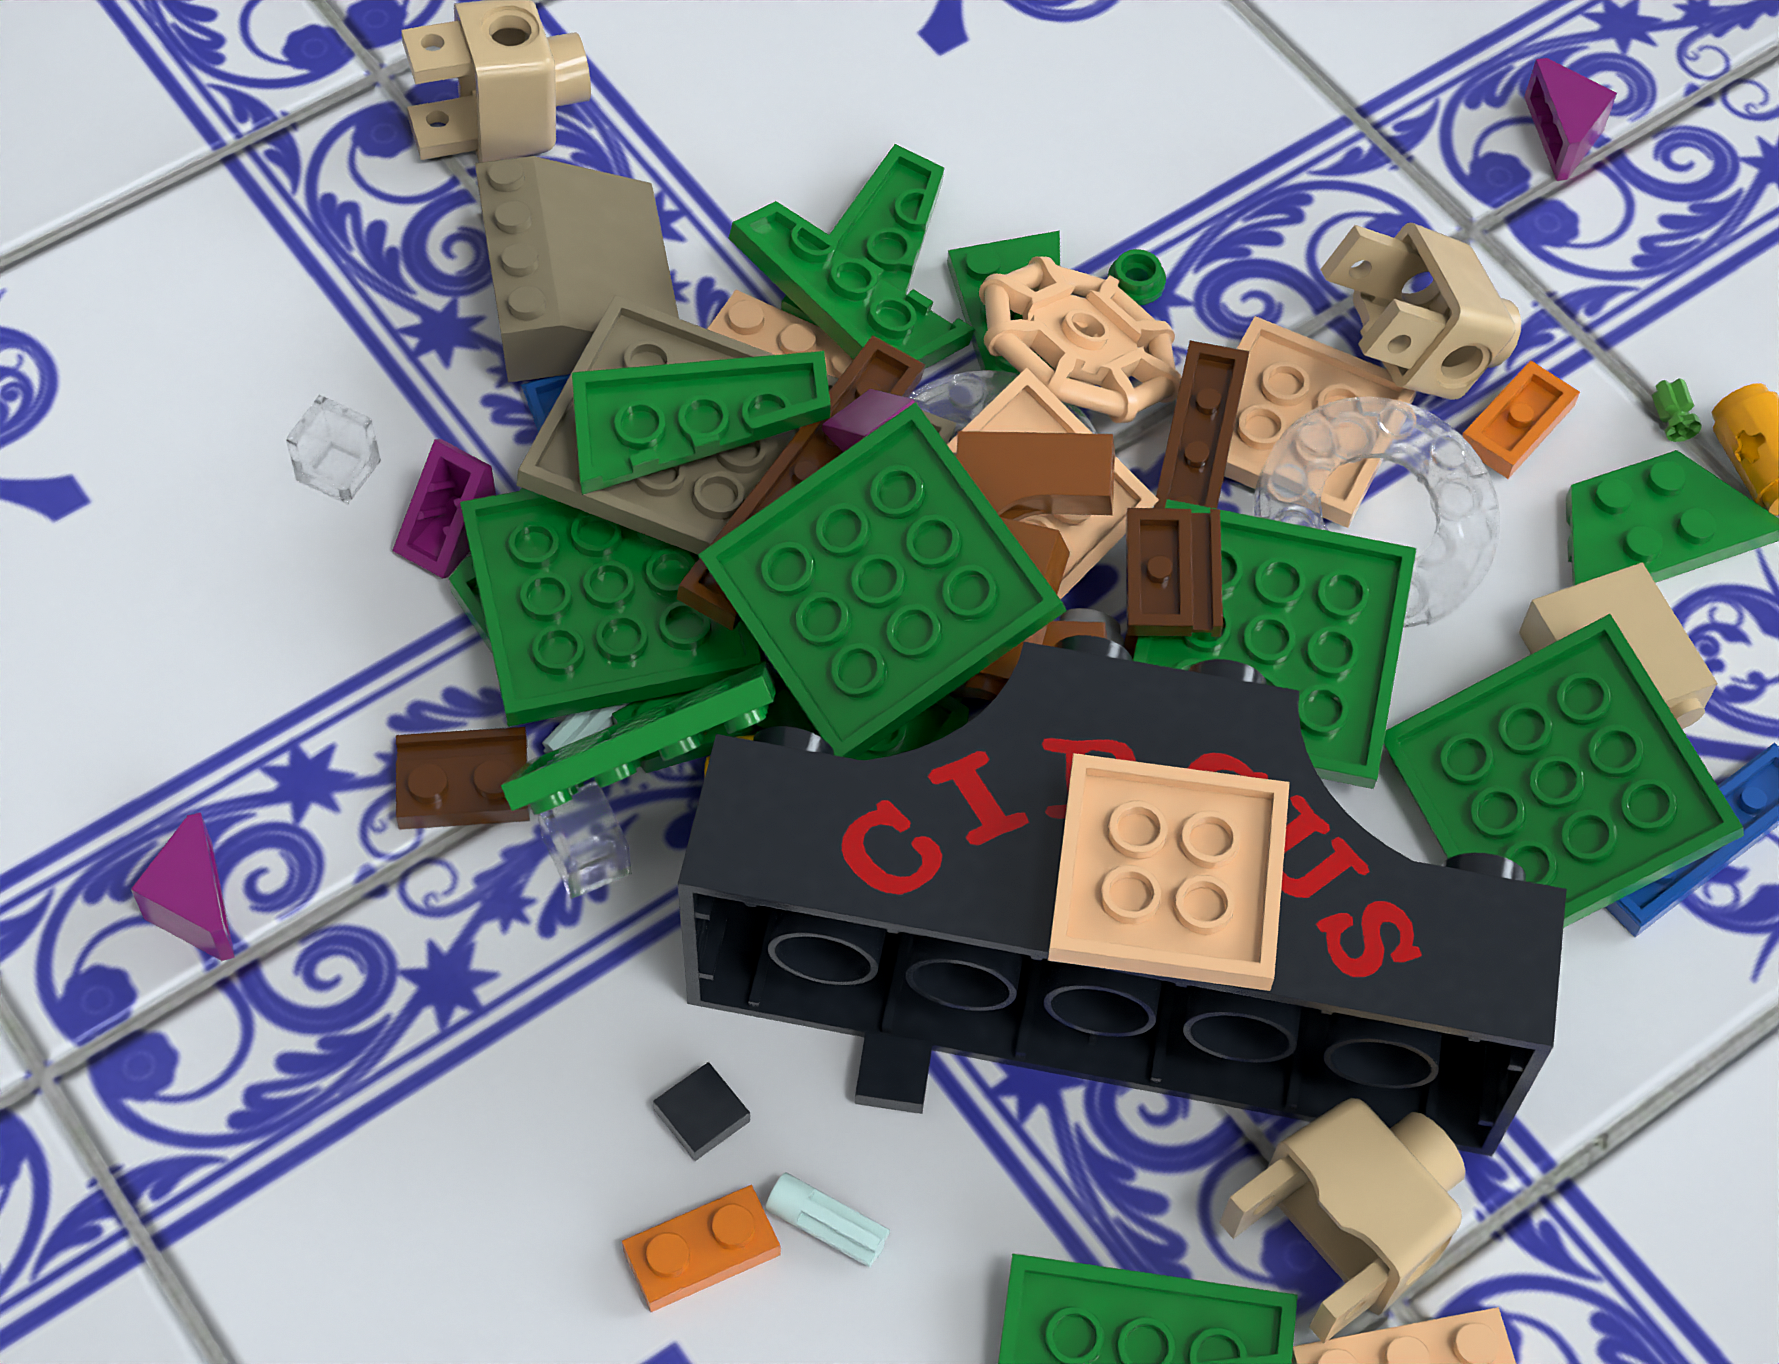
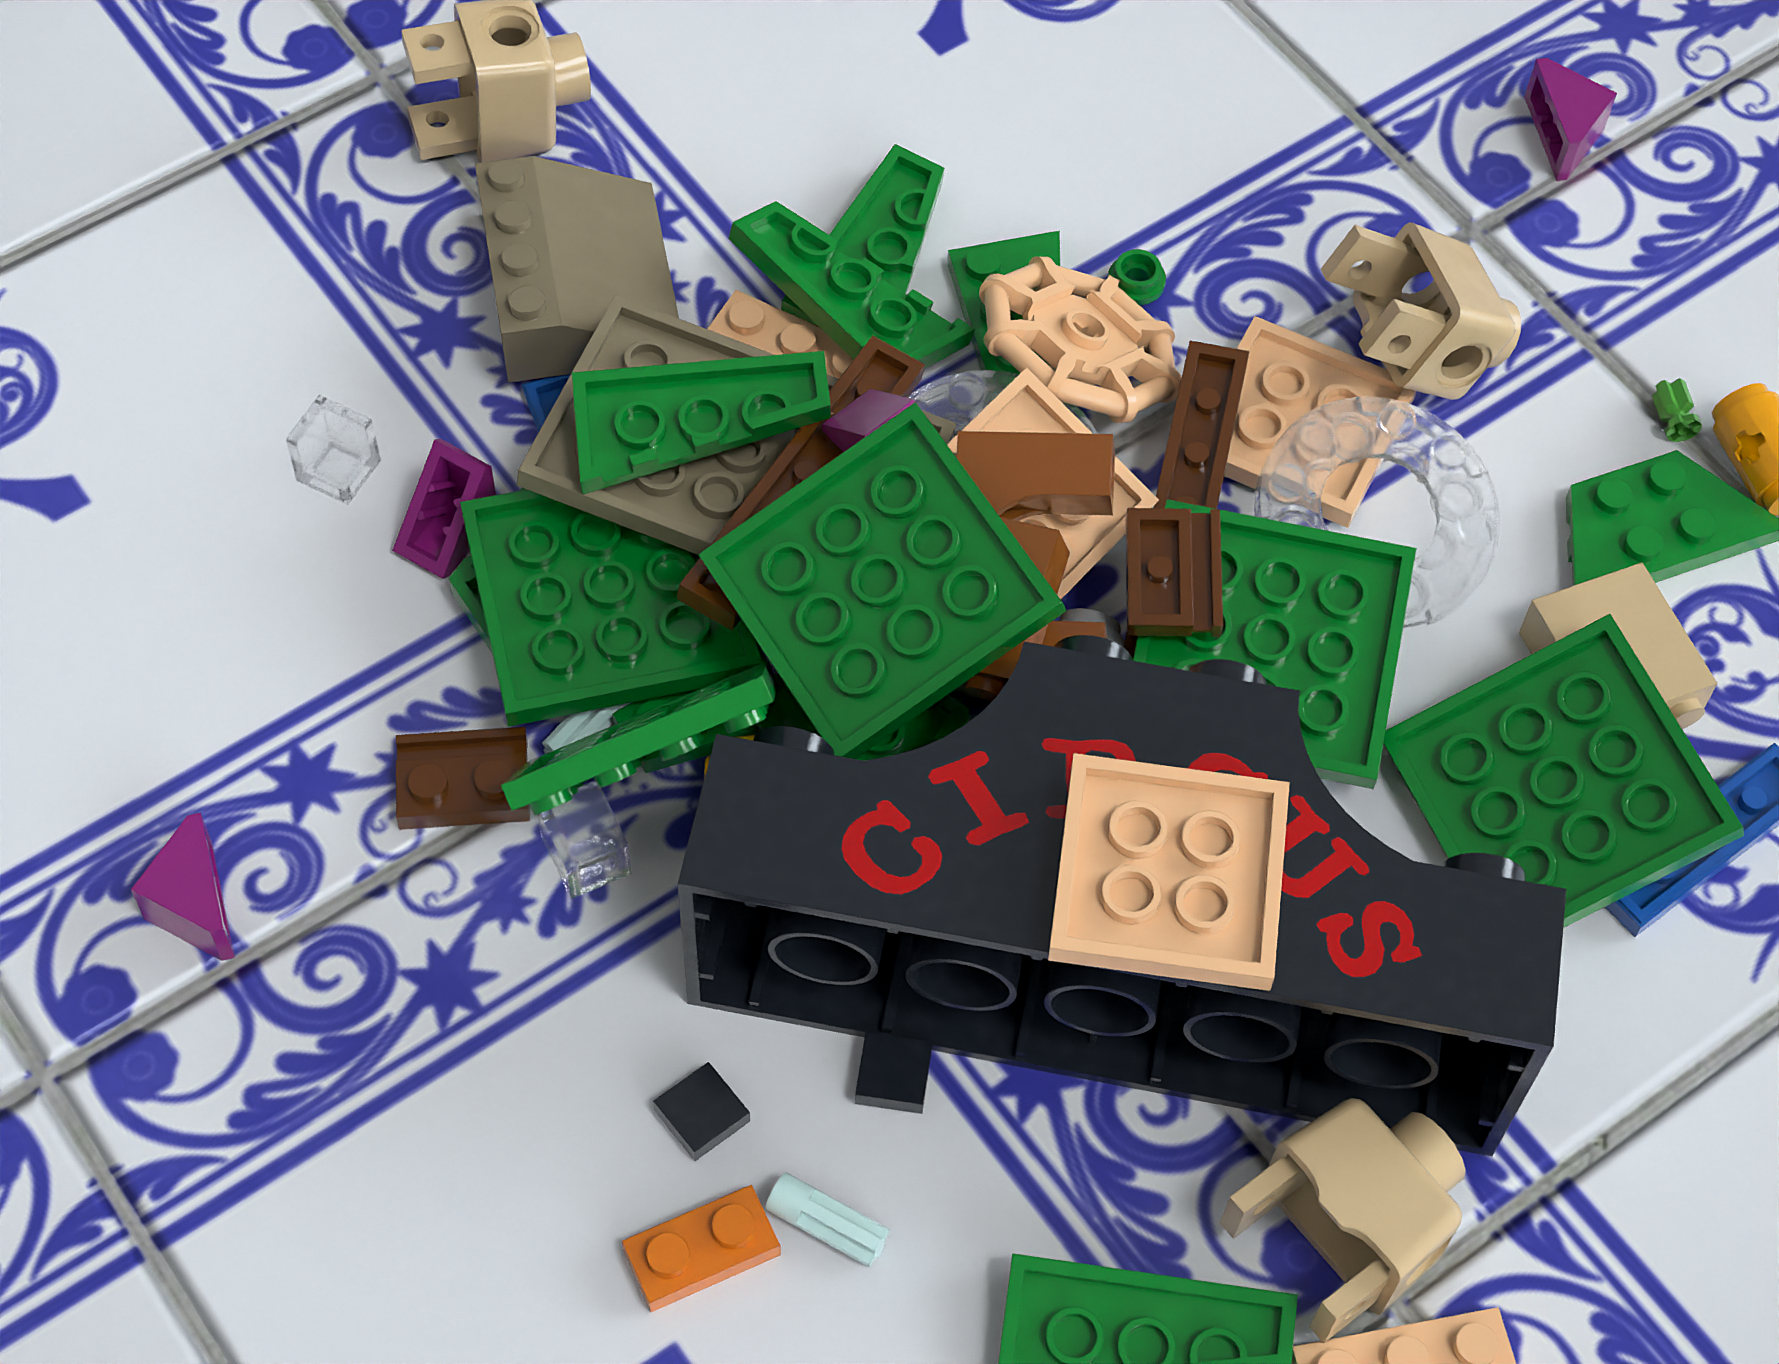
(1520, 418): orange plate -> none

